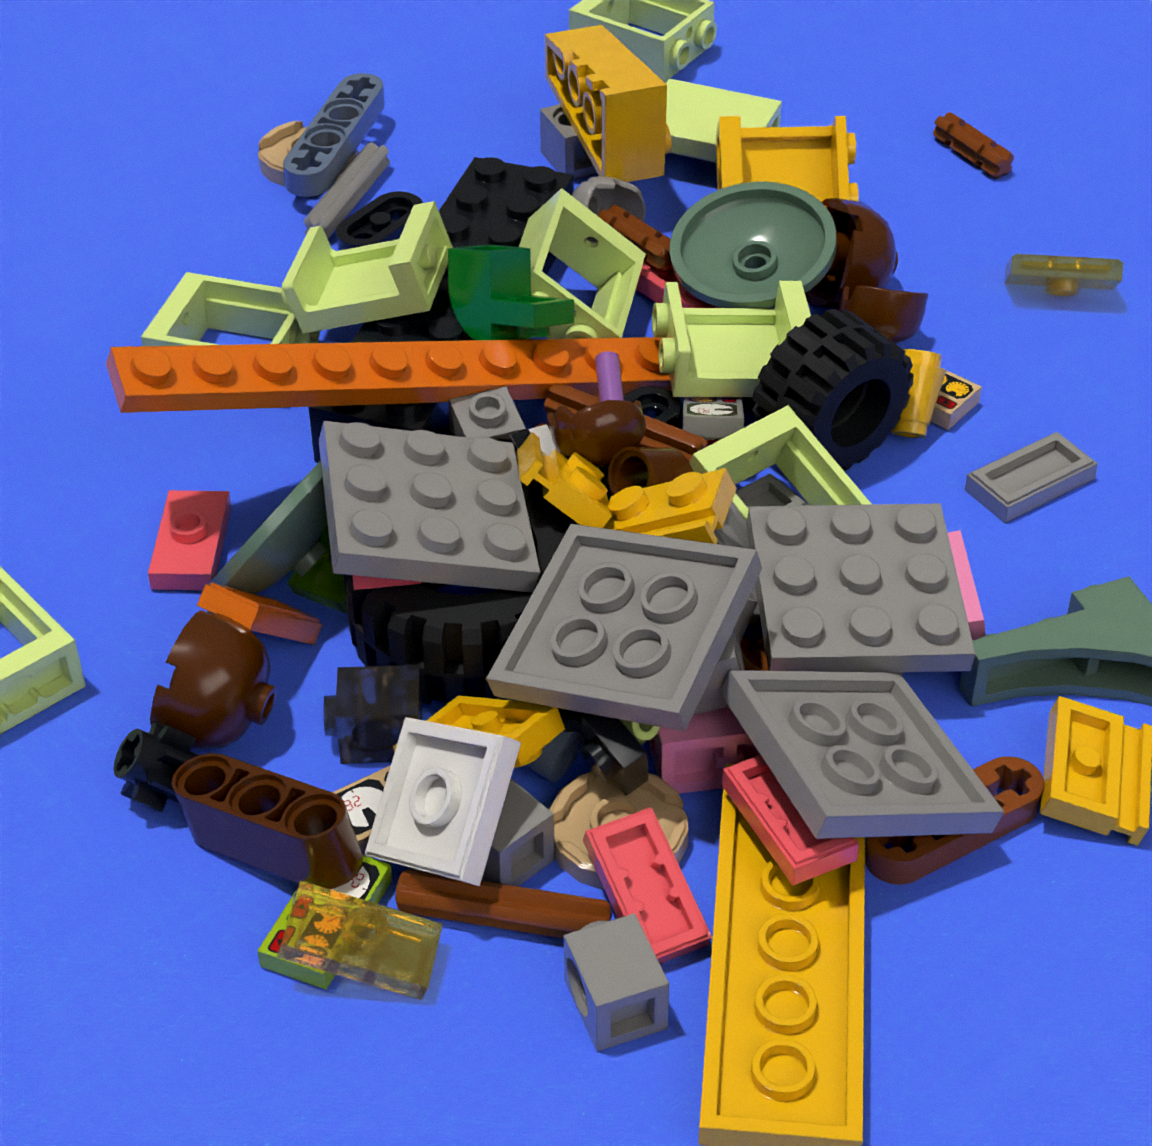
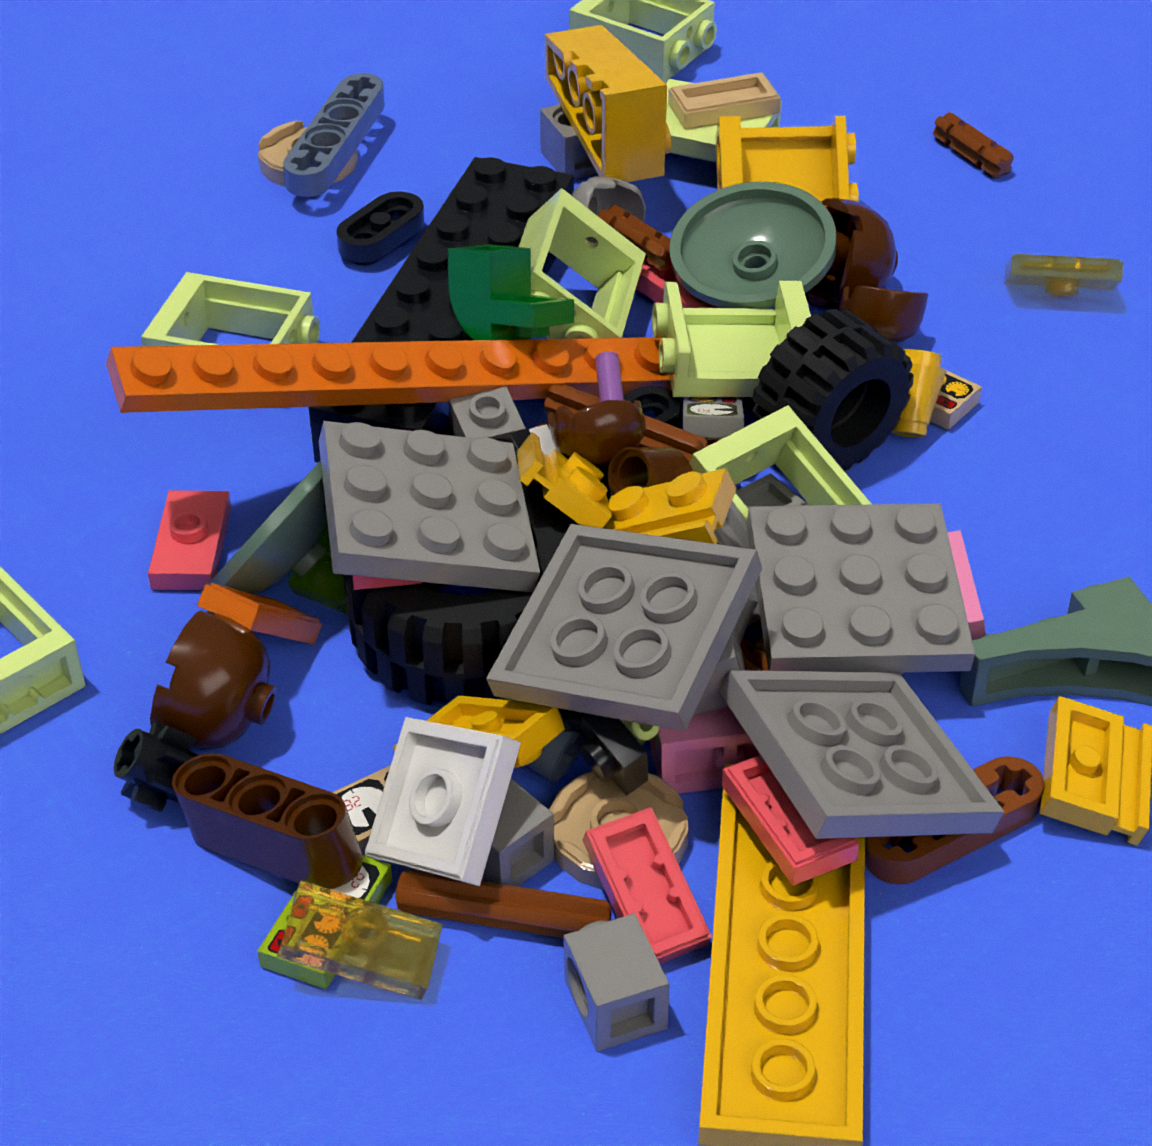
(348, 189): light grey axle -> none
(368, 281): yellowish green panel -> none
(372, 710): clear smoke brick -> none
(740, 96): none -> tan tile
(1030, 477): light grey tile -> none

